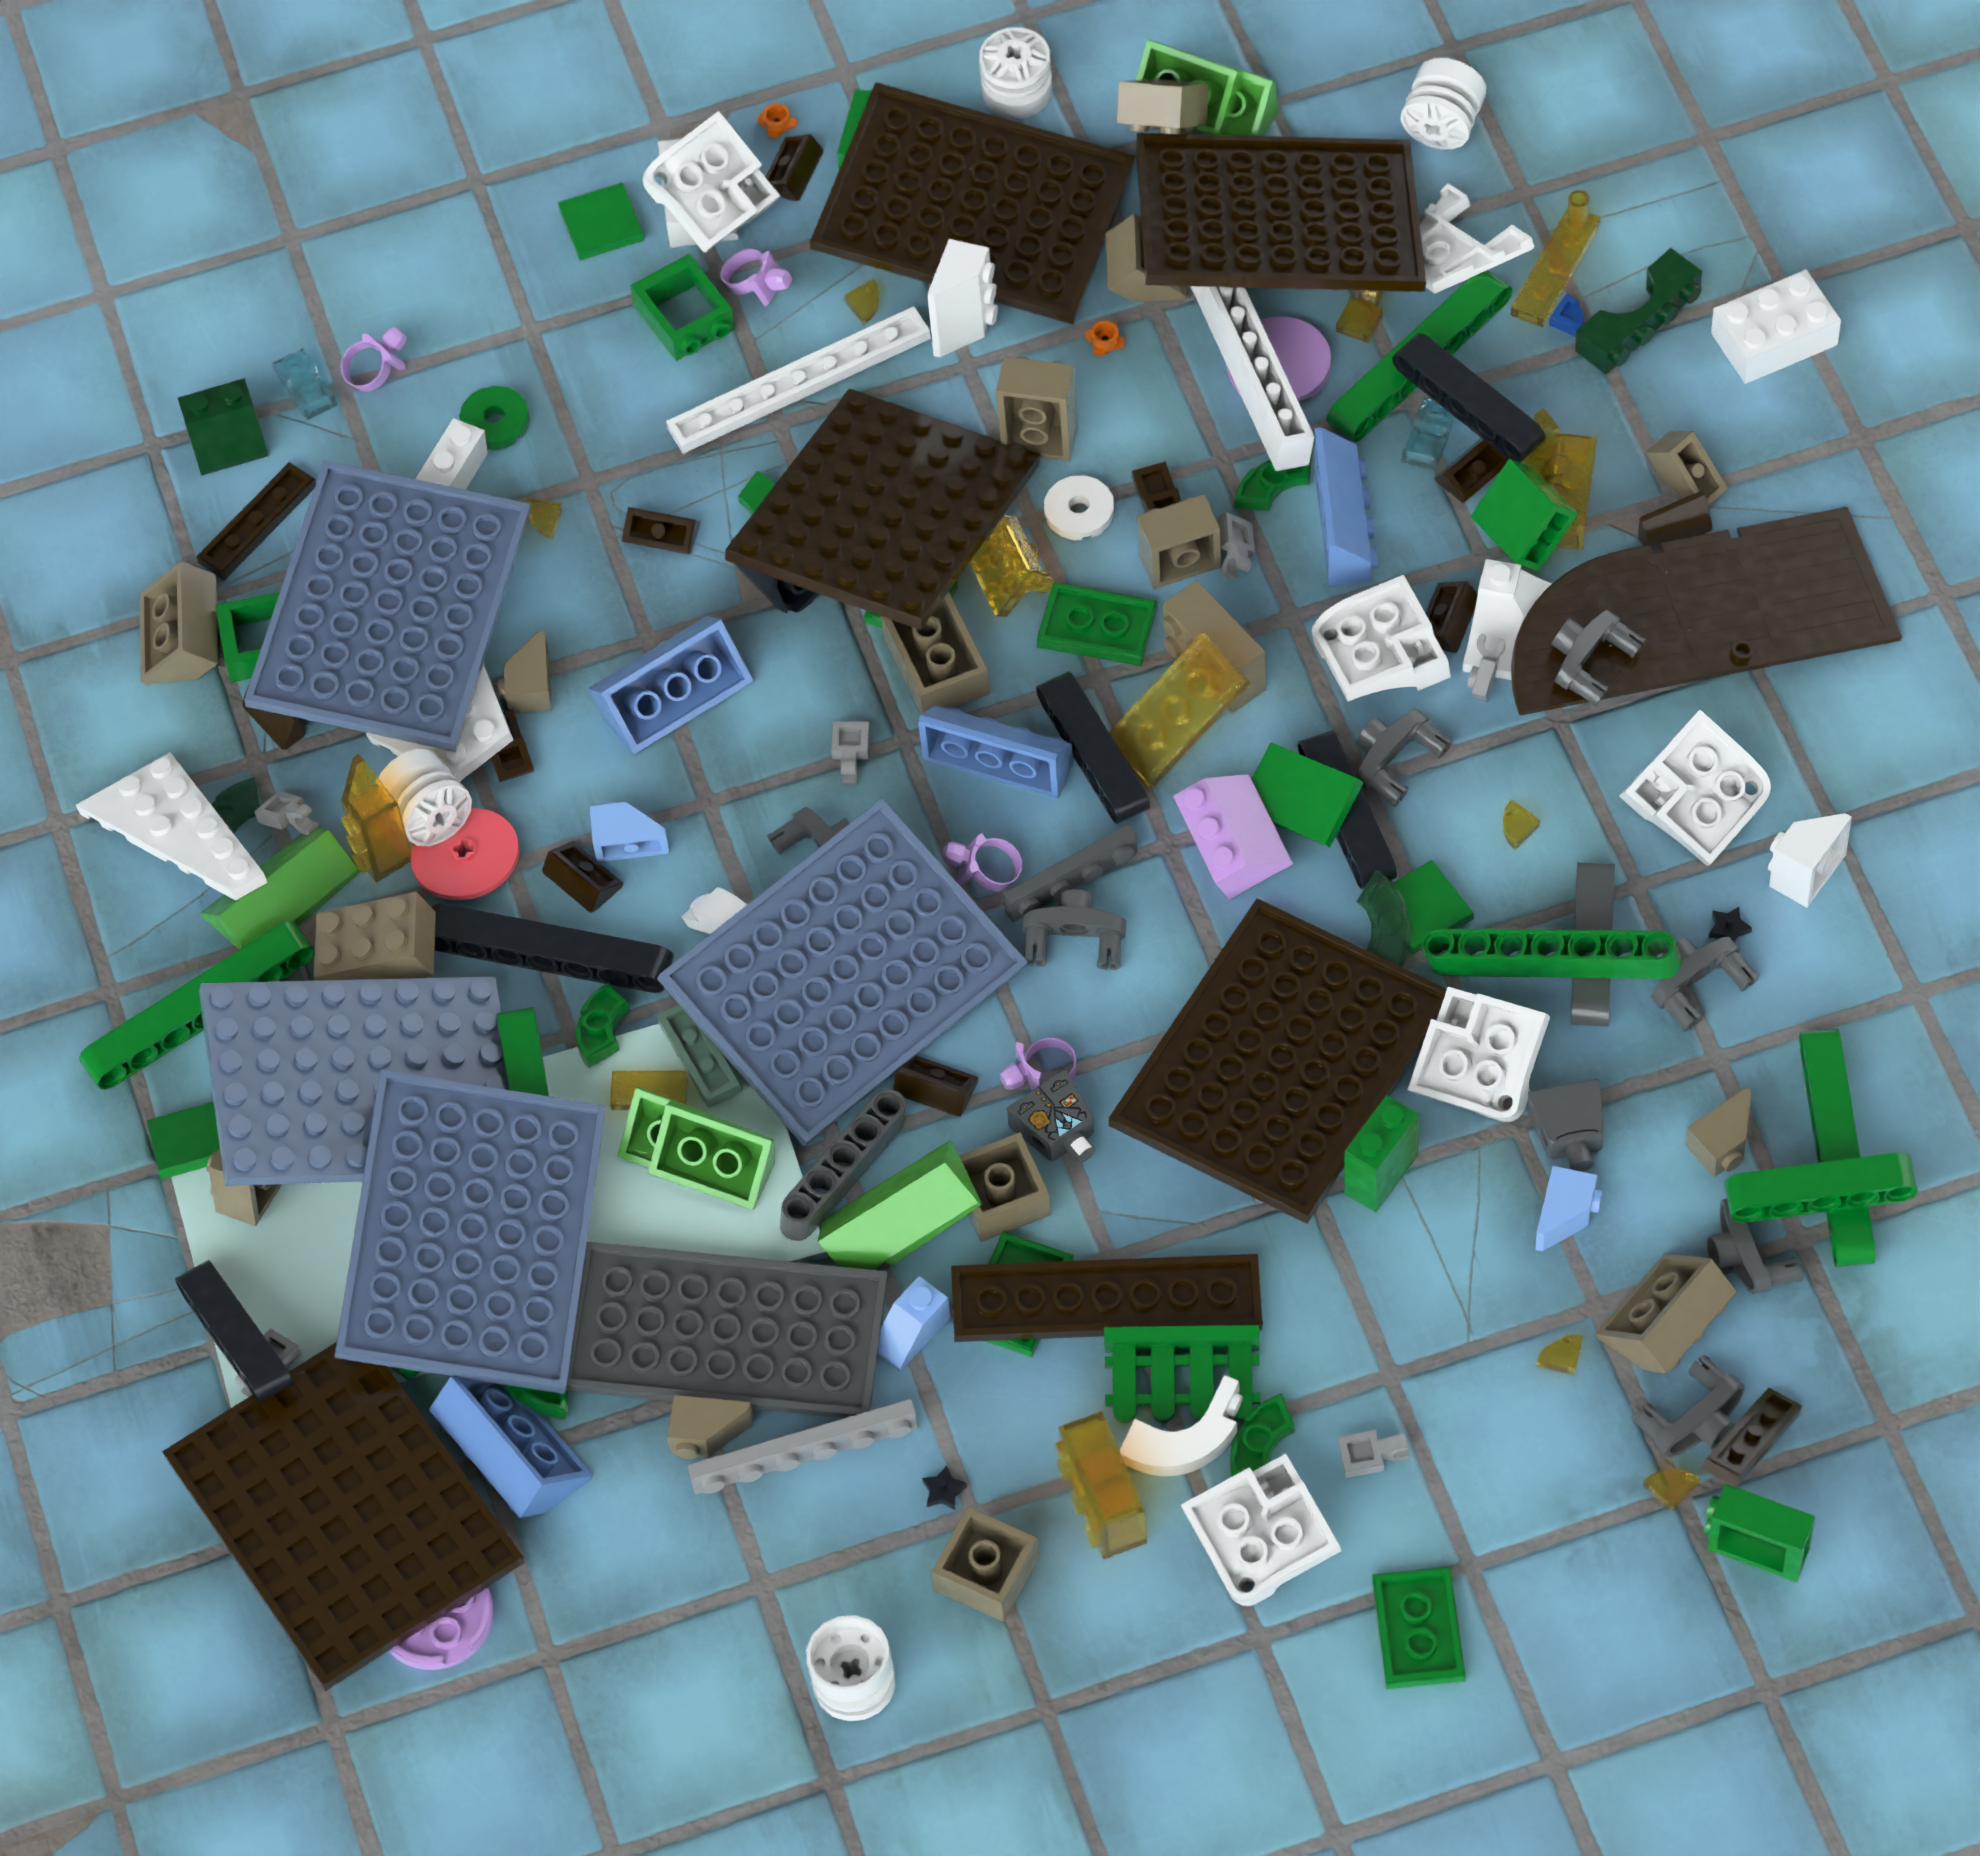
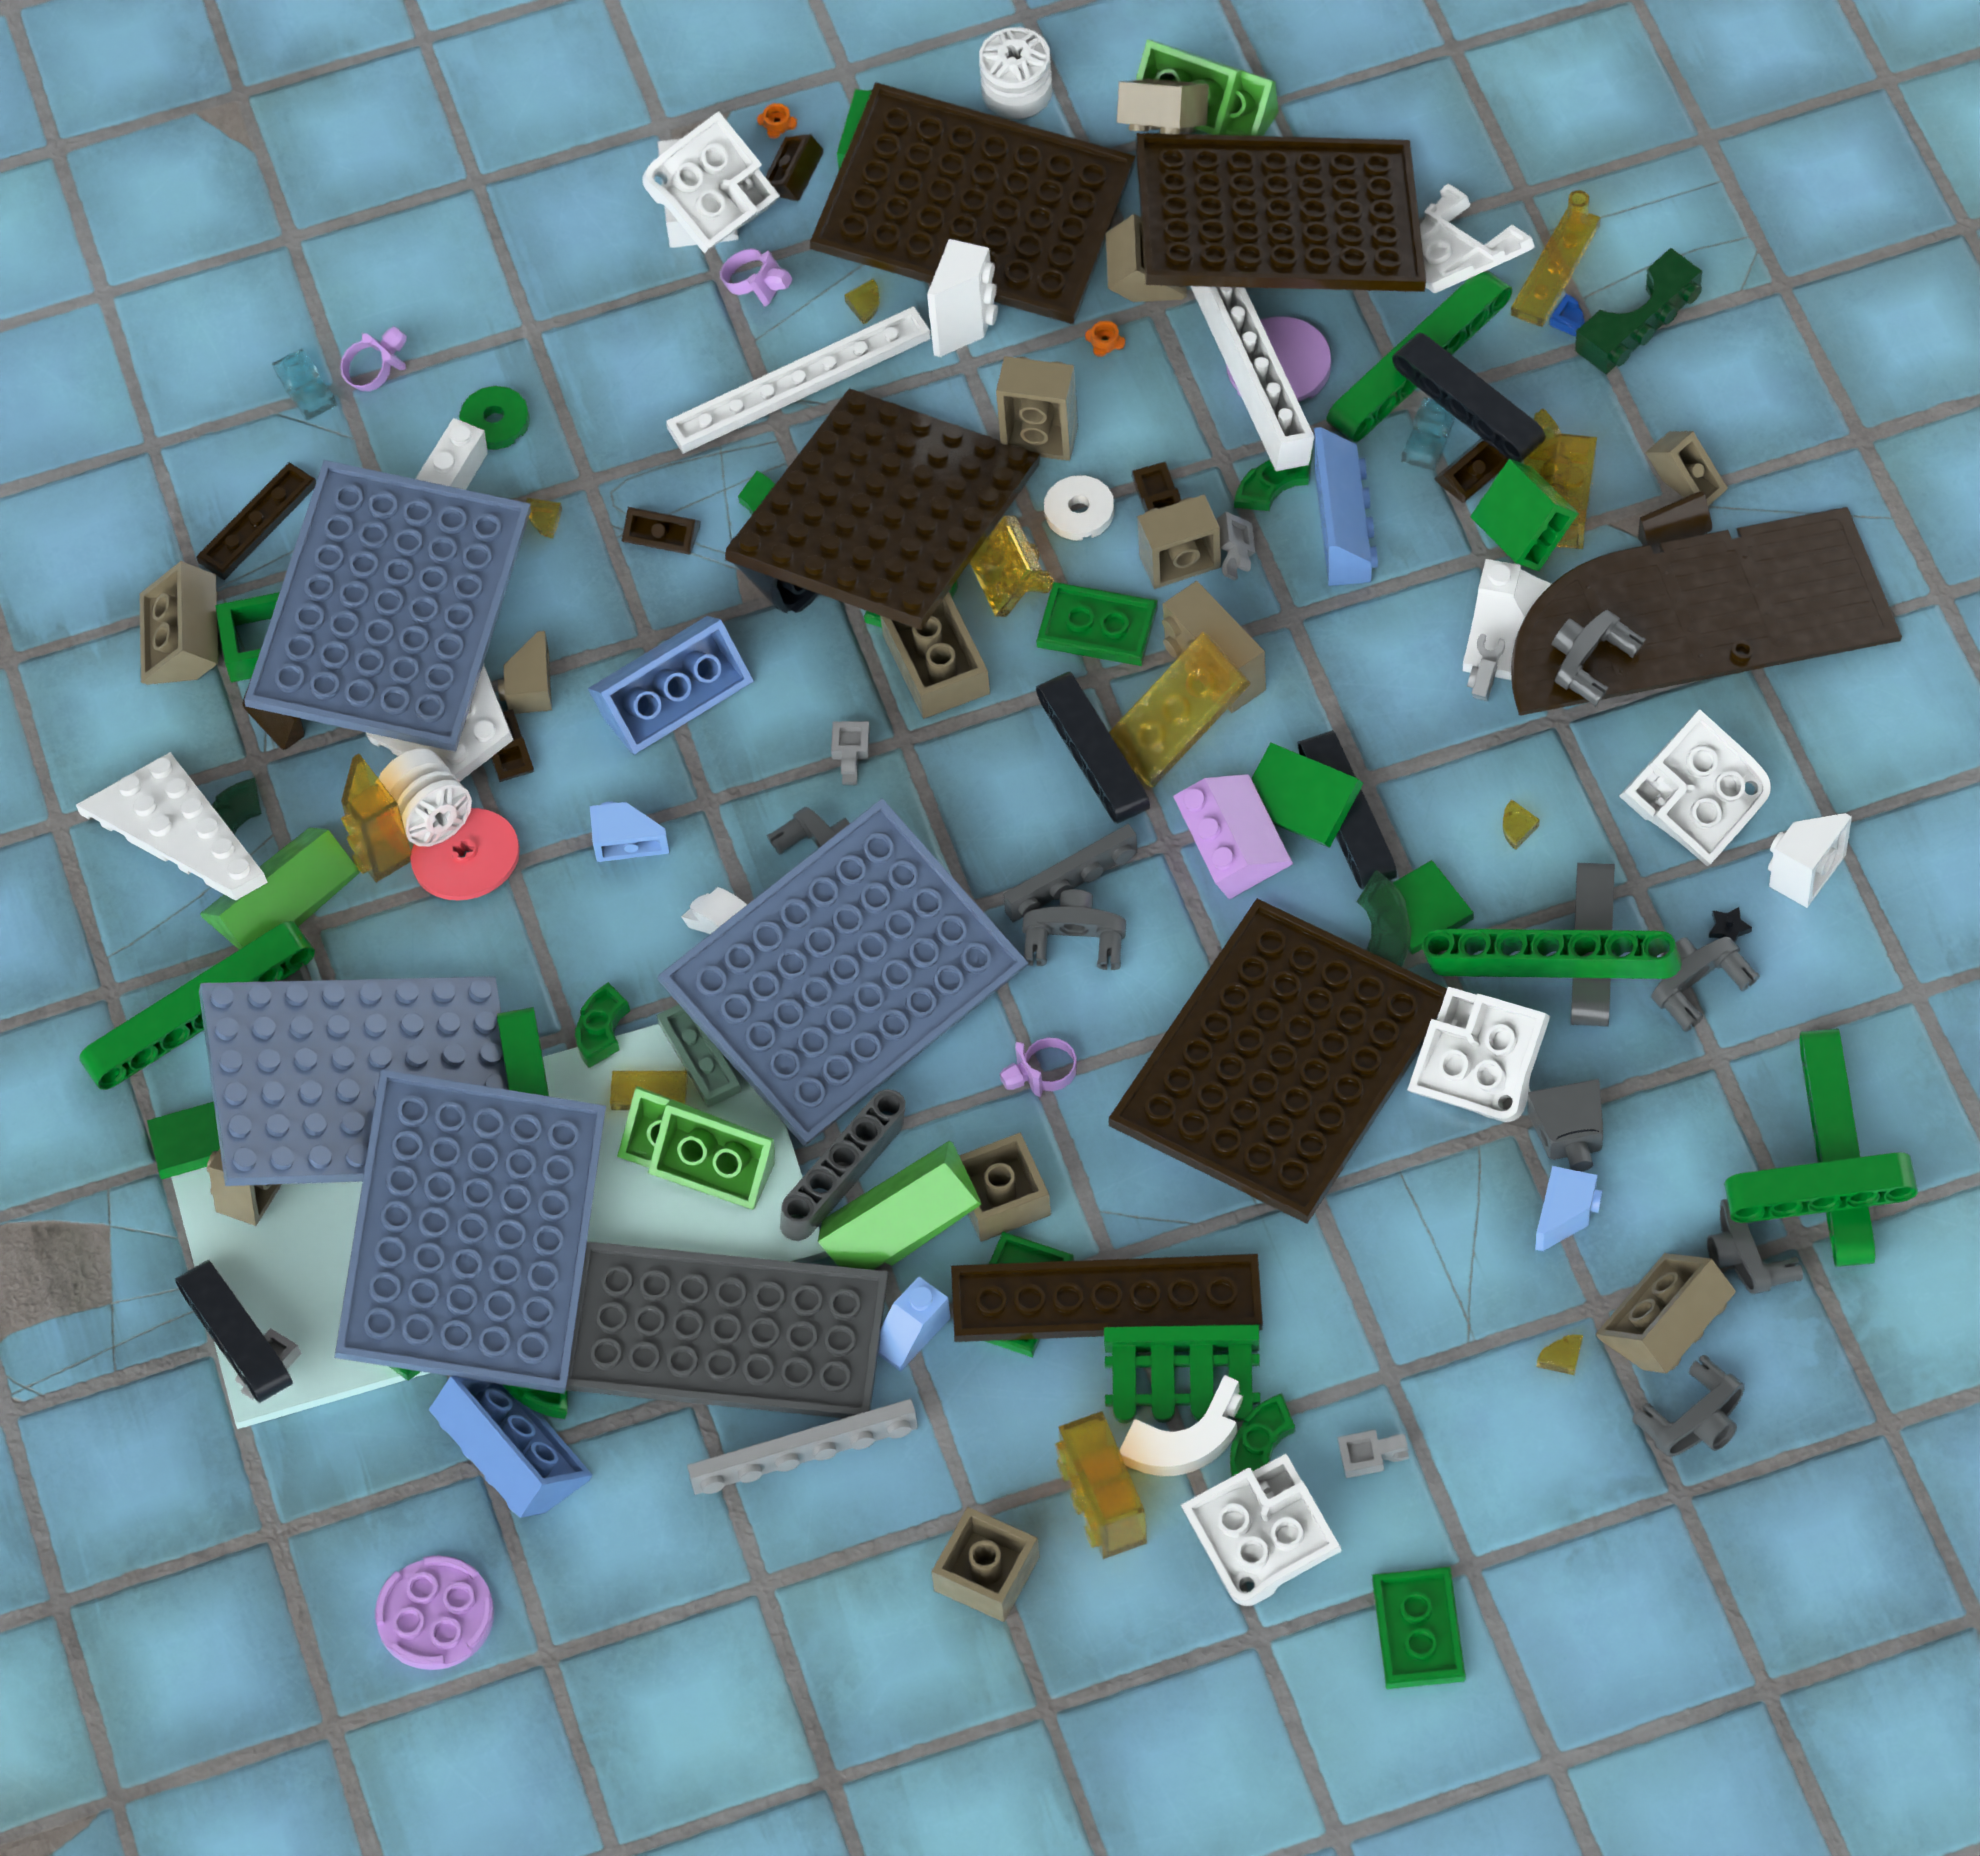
(223, 426): dark green slope -> none
(286, 810): light grey plate -> none
(343, 1512): dark brown plate -> none
(376, 940): dark tan brick -> none
(550, 948): black beam -> none
(580, 876): dark brown slope -> none
(600, 221): green tile -> none
(670, 282): green window -> none
(705, 1424): dark tan slope -> none
(856, 1651): white wheel -> none
(935, 1085): dark brown slope -> none
(943, 1489): black piece -> none
(958, 855): lavender piece -> none
(995, 750): medium blue slope -> none
(1054, 1119): dark grey torso -> none
(1361, 316): clear yellow plate -> none
(1380, 641): white slope -> none
(1381, 1153): green brick -> none
(1386, 742): dark grey connector -> none
(1443, 103): white wheel -> none
(1451, 613): dark brown slope -> none
(1671, 1486): clear yellow tile -> none
(1721, 1134): dark tan slope -> none
(1752, 1437): dark brown tile -> none
(1759, 1532): green window -> none
(1775, 326): white brick -> none

